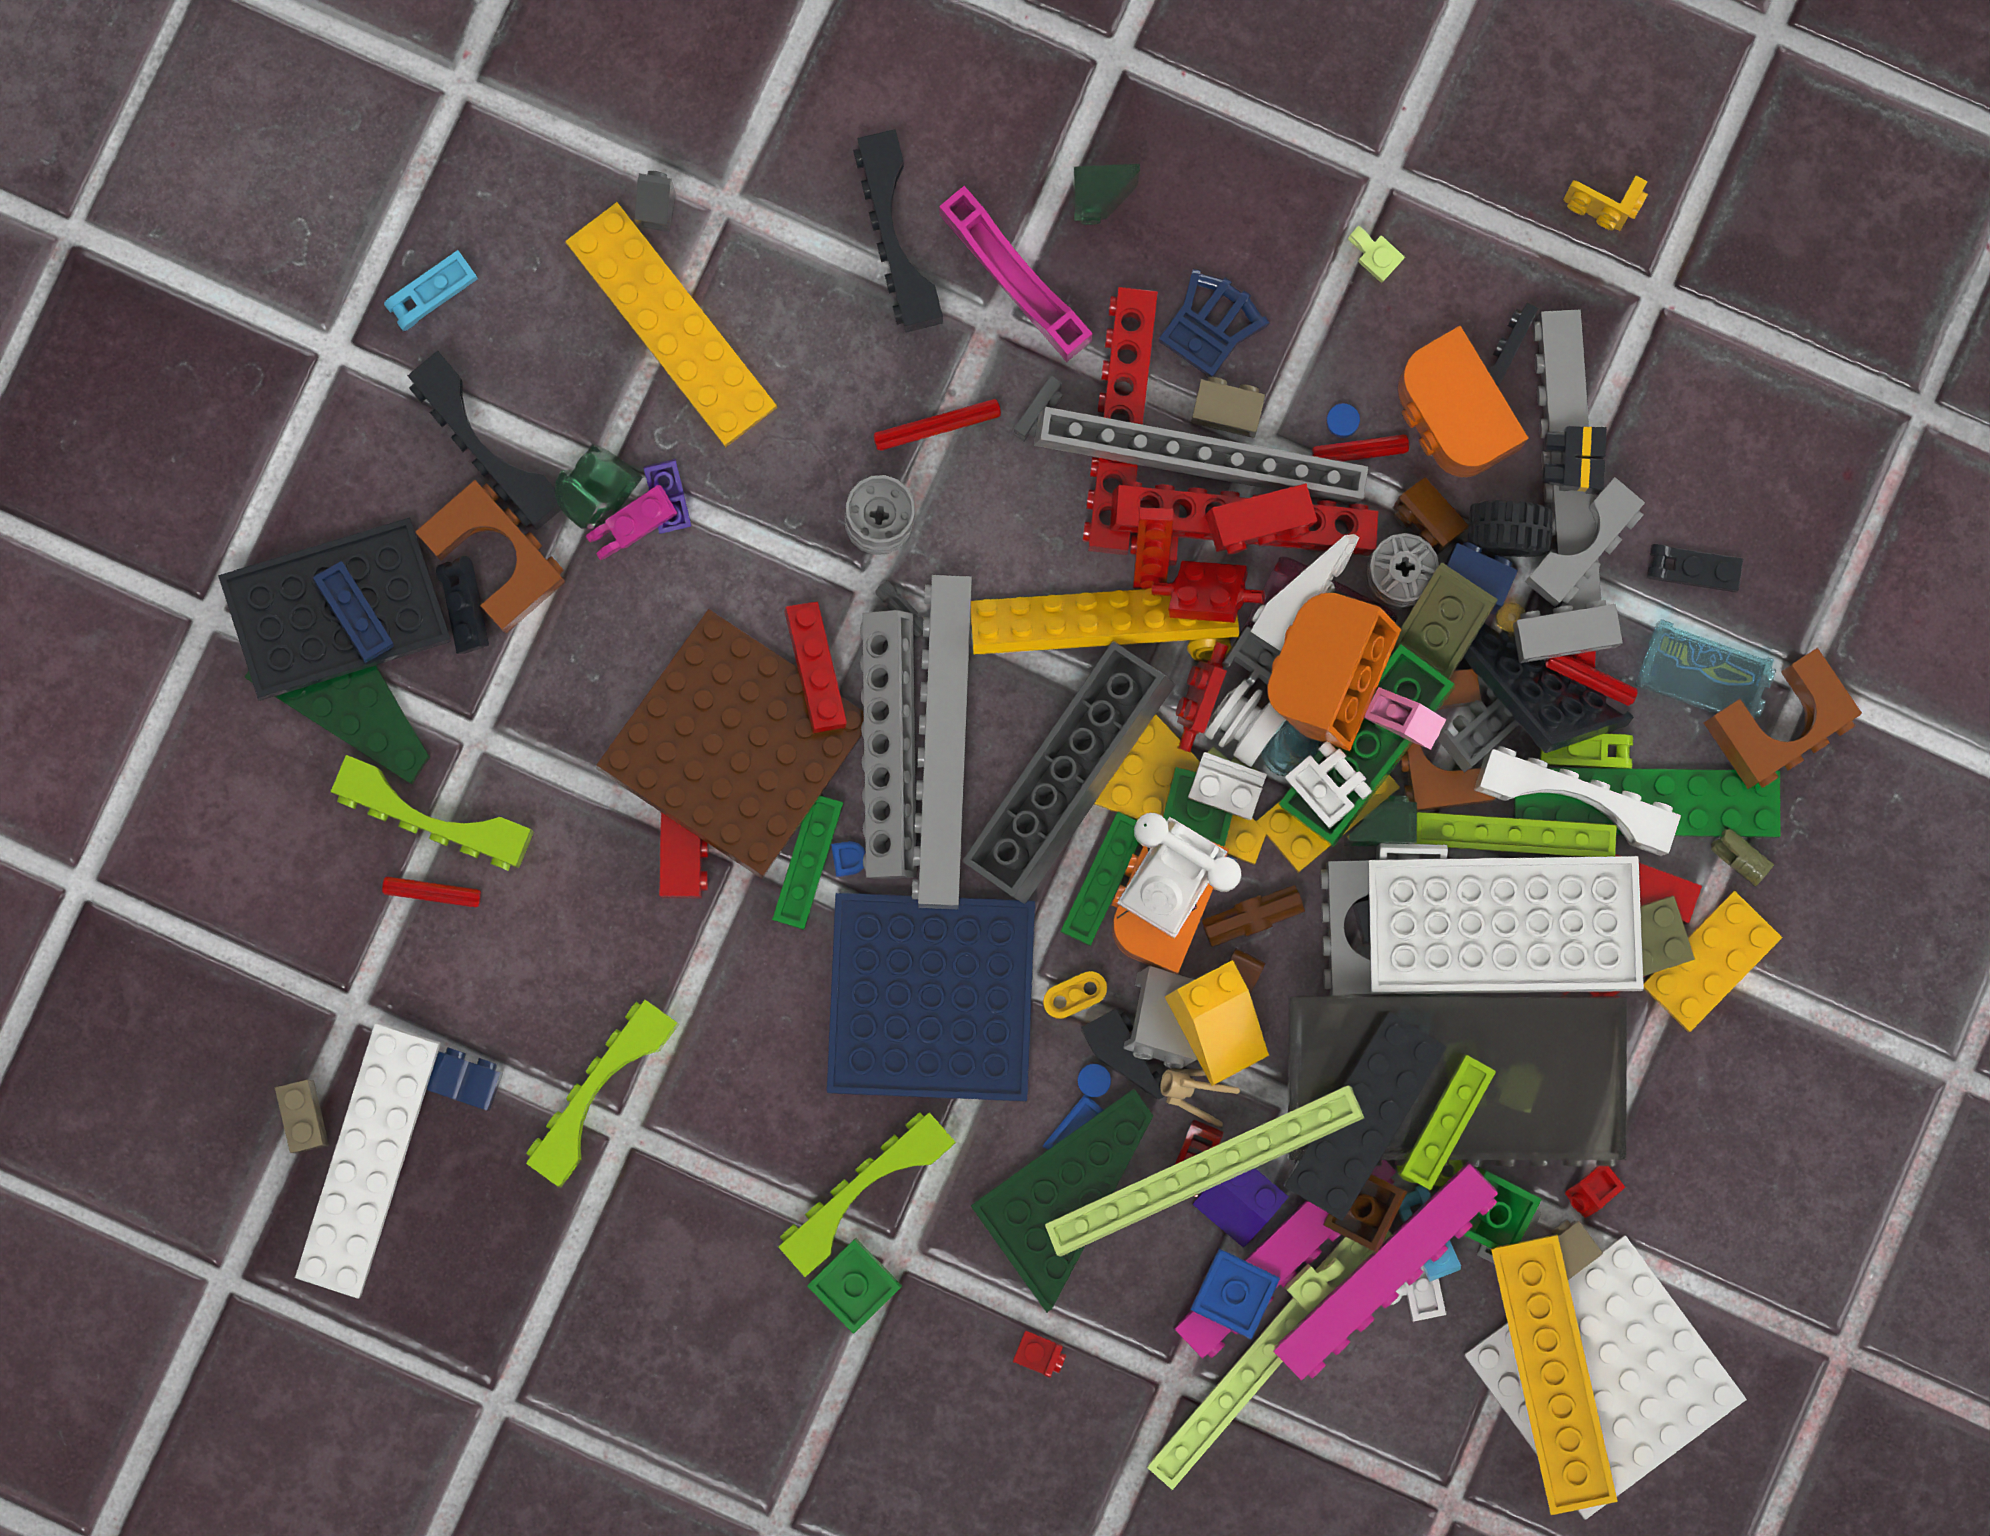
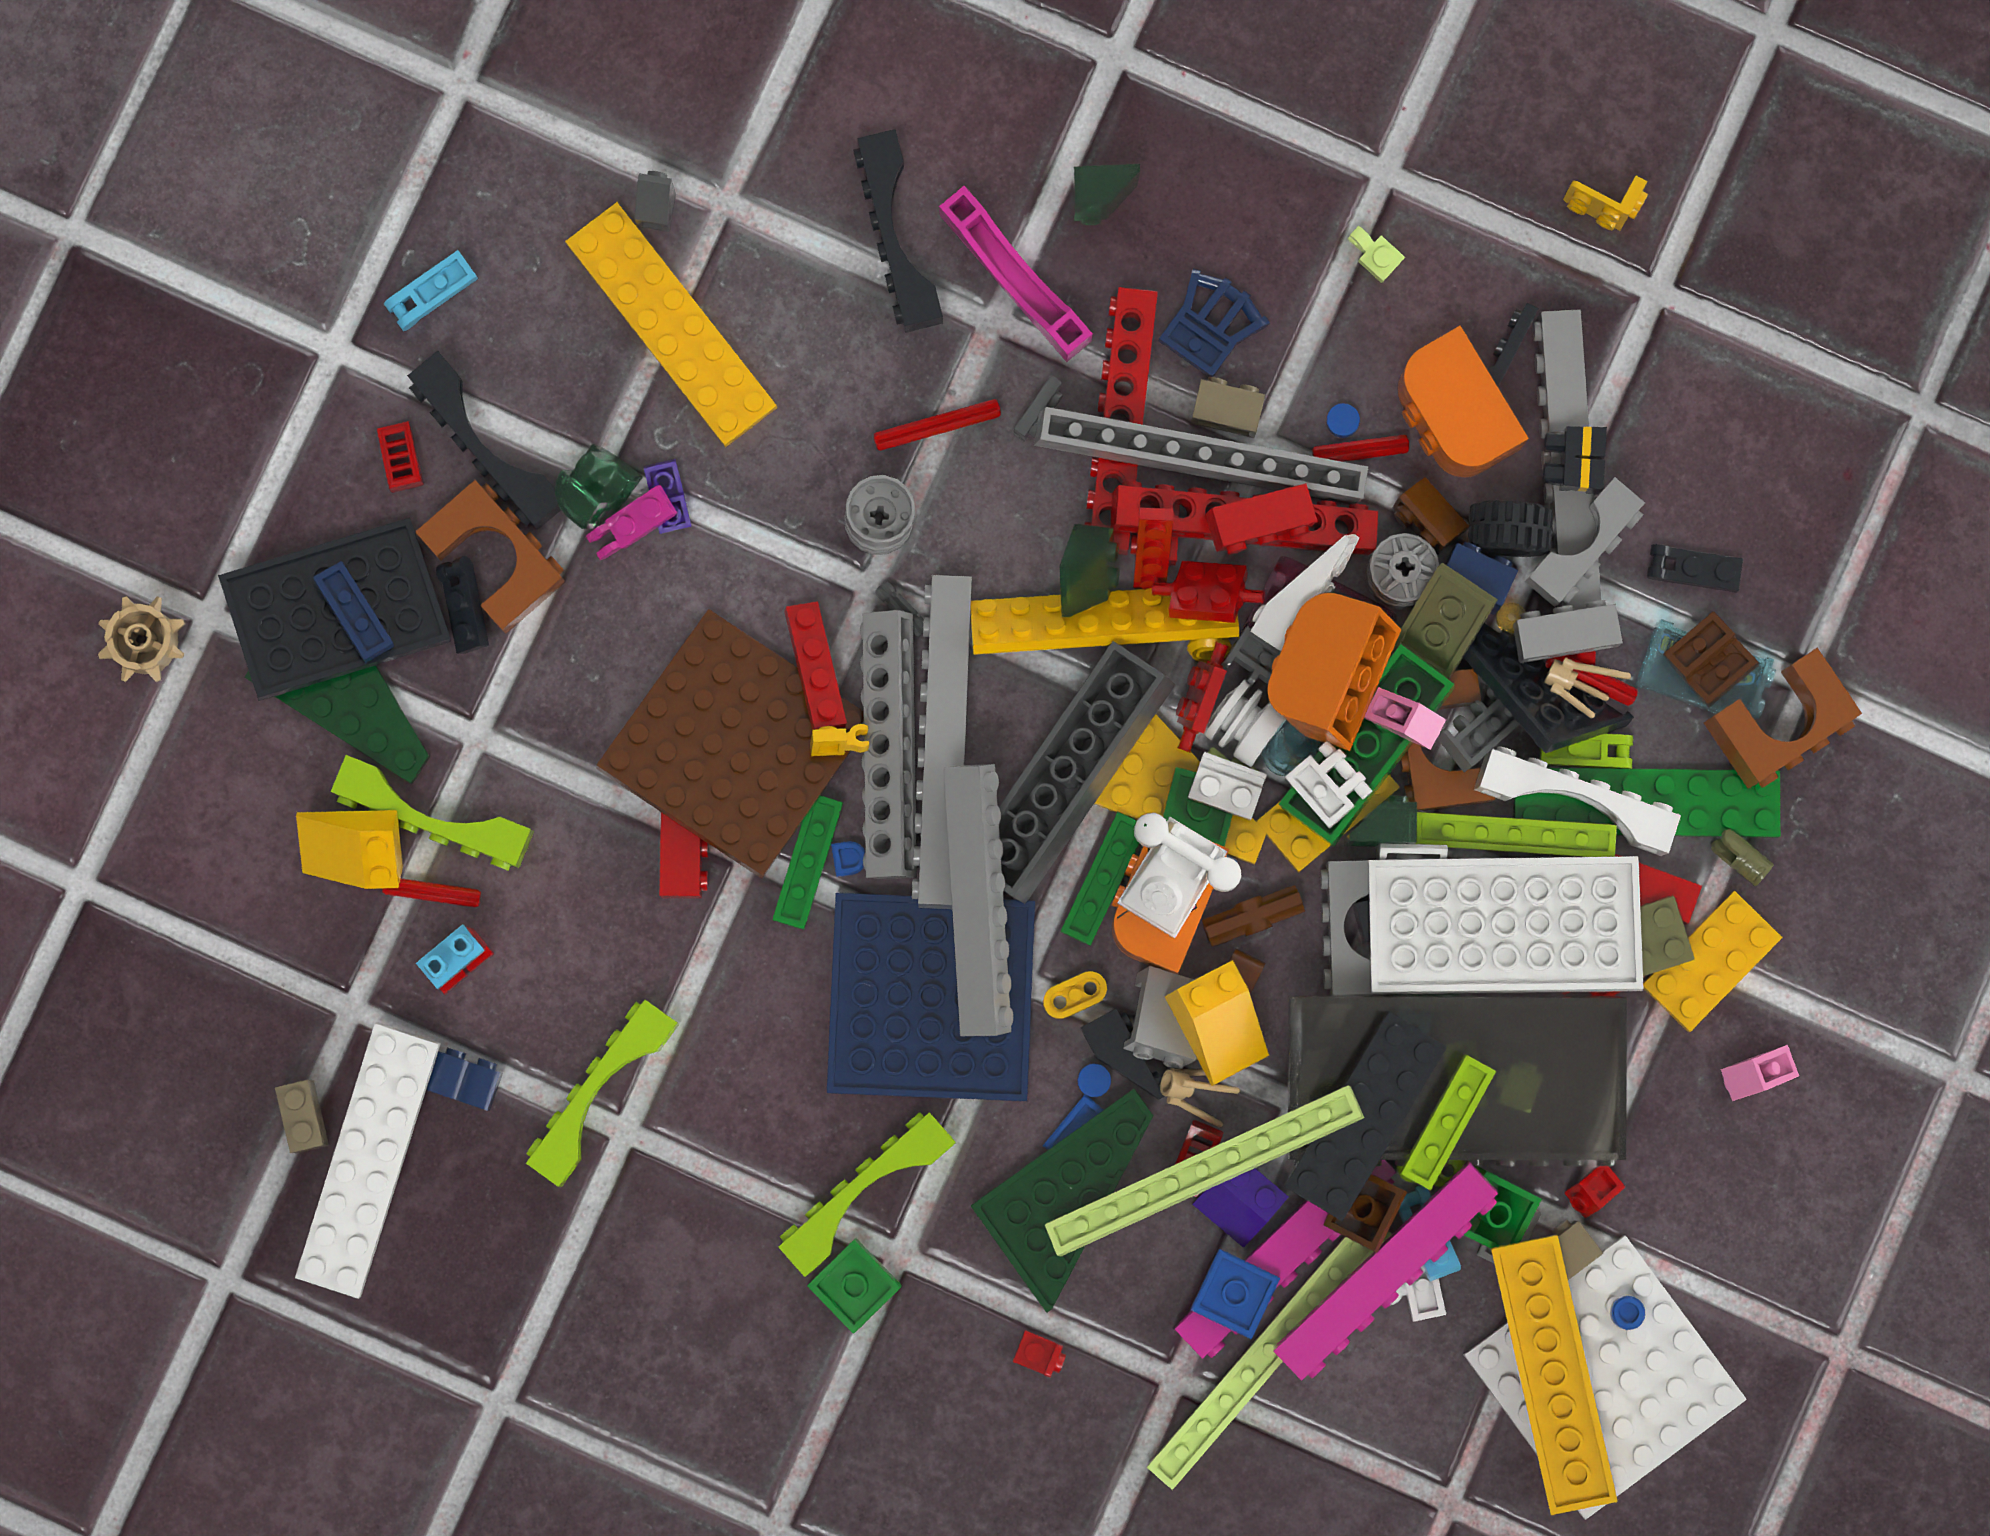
(134, 621): none -> tan brick
(351, 847): none -> yellow slope
(403, 482): none -> red slope
(448, 959): none -> medium azure hips
(834, 741): none -> yellow plate
(978, 900): none -> light grey brick
(1088, 568): none -> clear green slope
(1311, 1285): yellowish green plate -> none
(1563, 677): none -> tan plant
(1627, 1312): none -> blue tile
(1711, 659): none -> reddish brown slope
(1759, 1073): none -> bright pink slope

